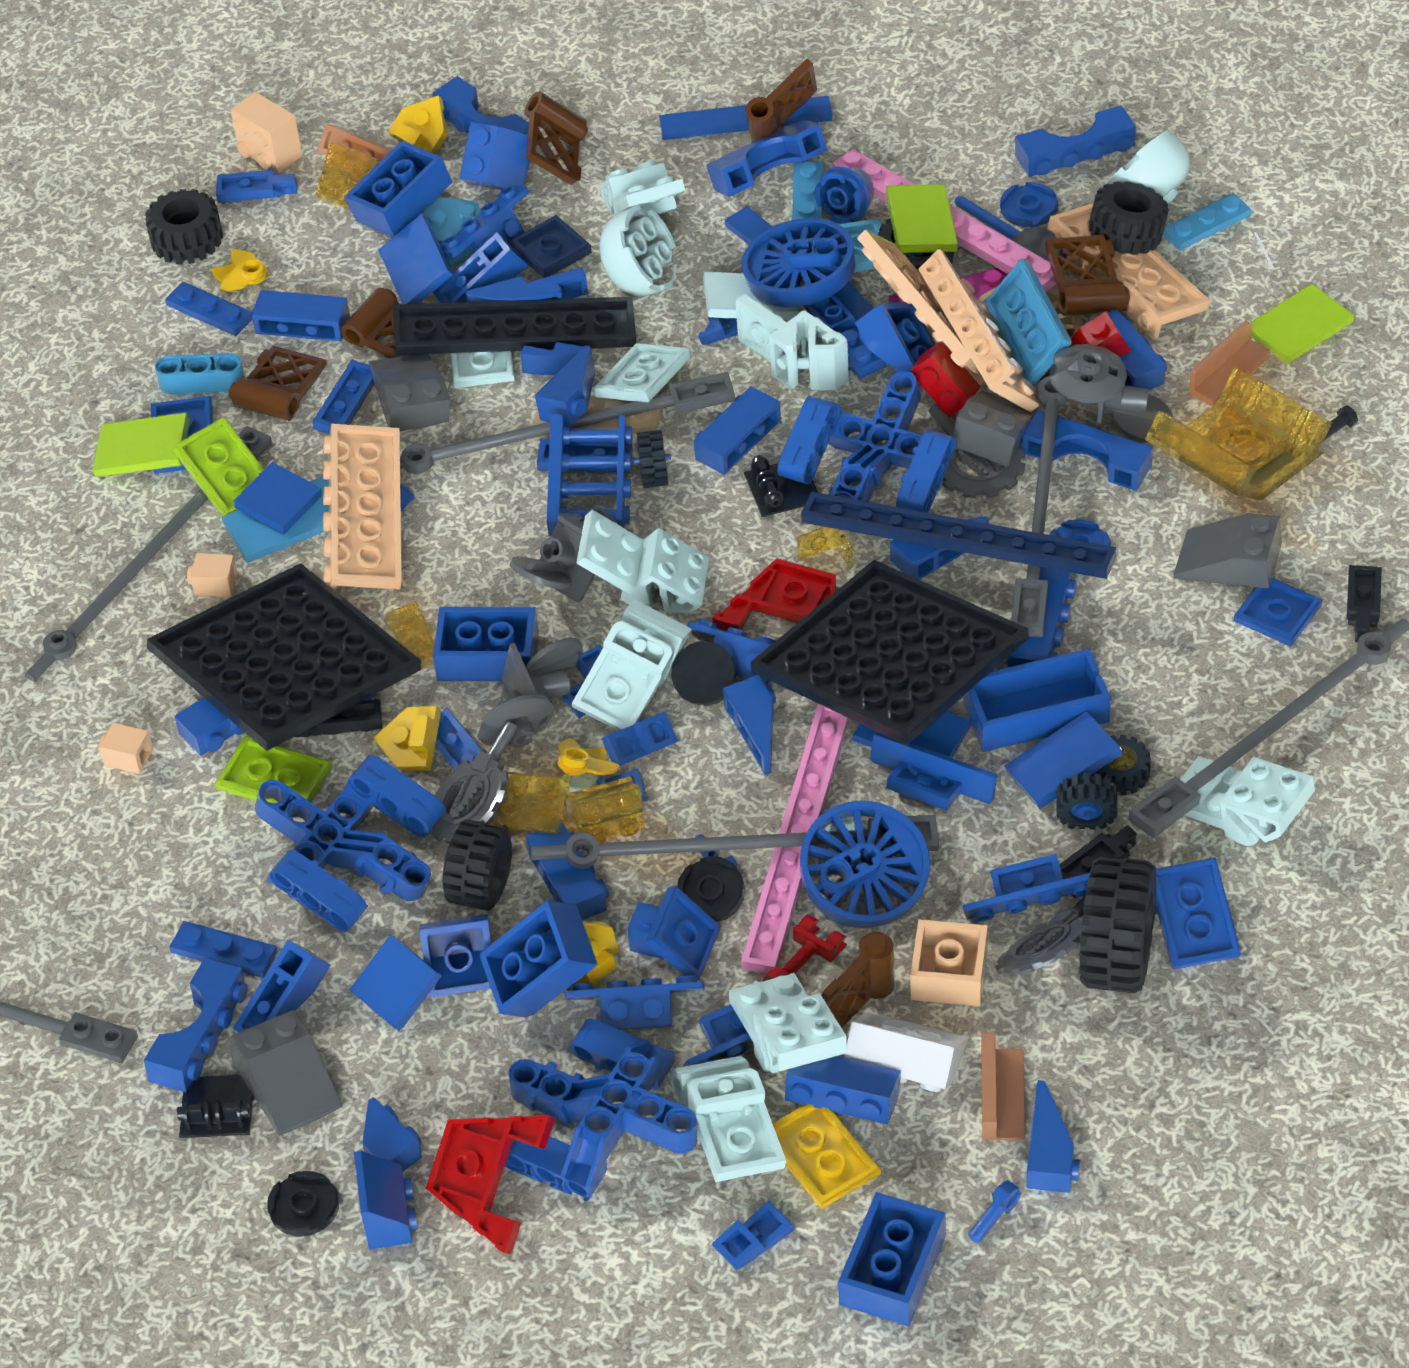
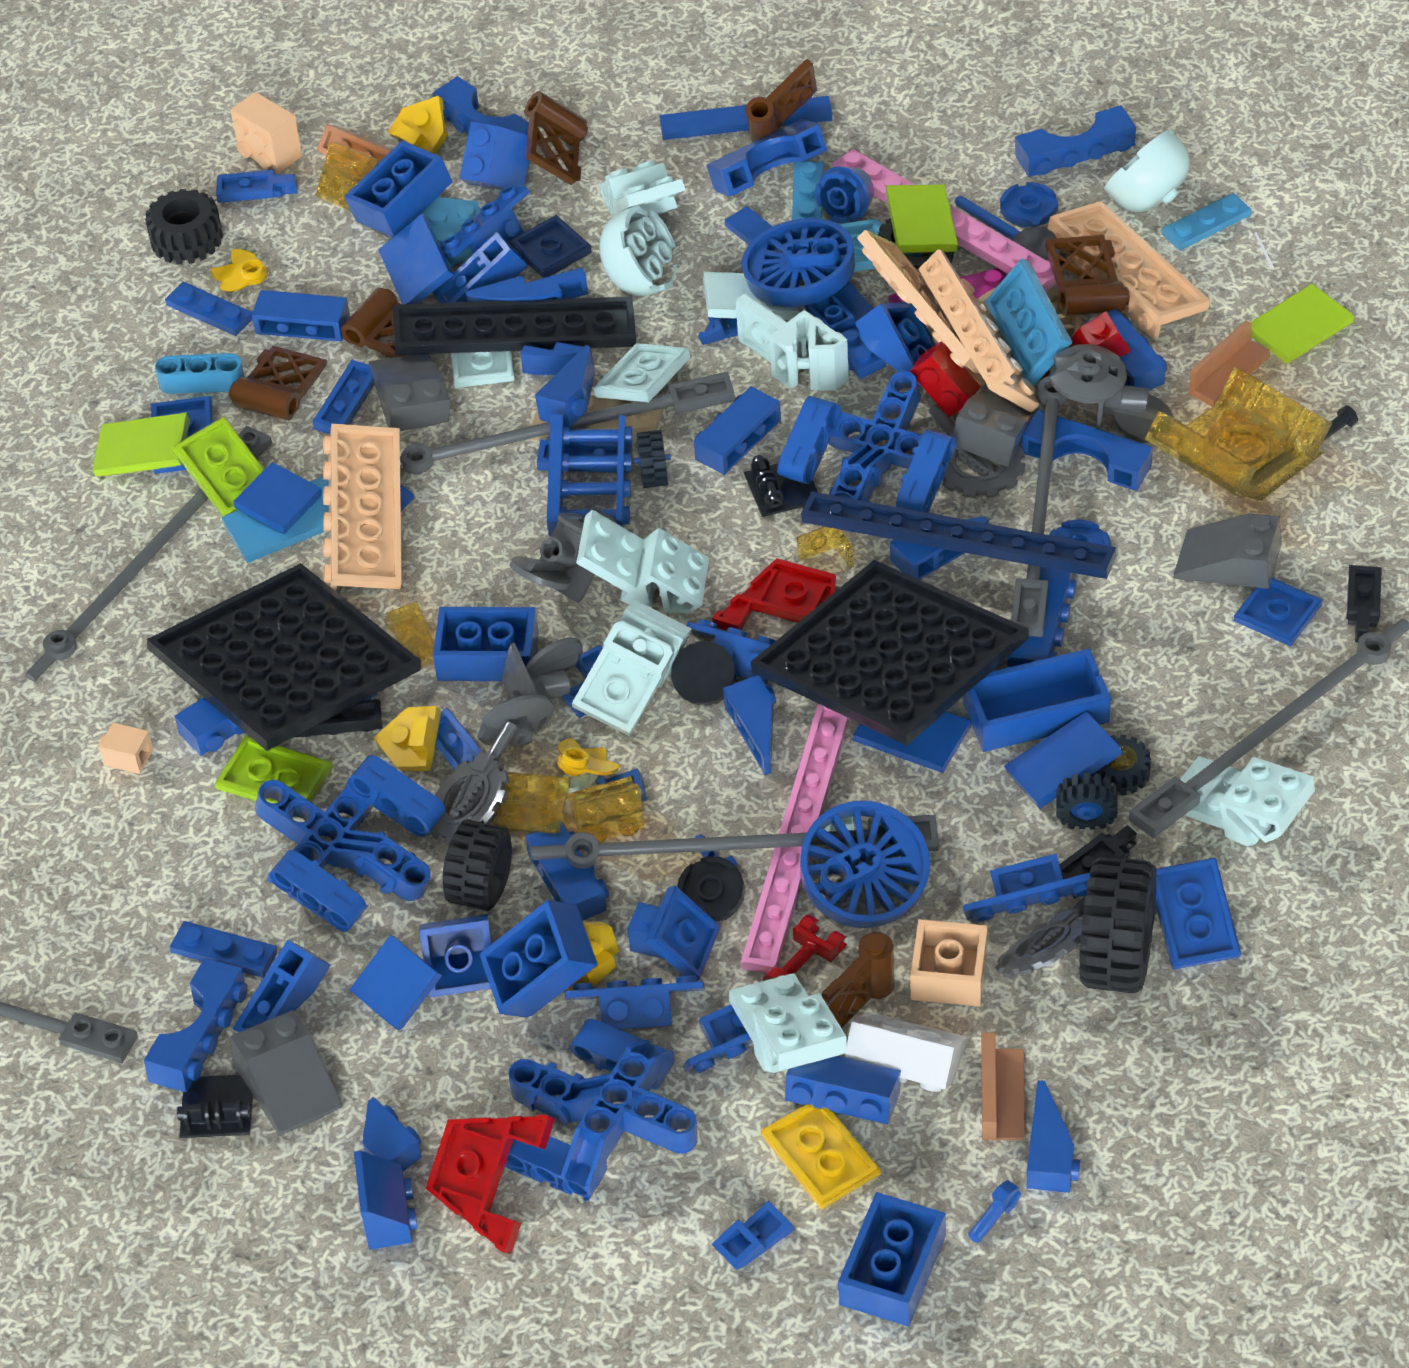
(212, 575): light nougat brick -> none
(306, 1214): black tile -> none
(639, 739): blue slope -> none
(730, 1117): light aqua piece -> none
(930, 775): blue bracket -> none
(1129, 217): black tyre -> none

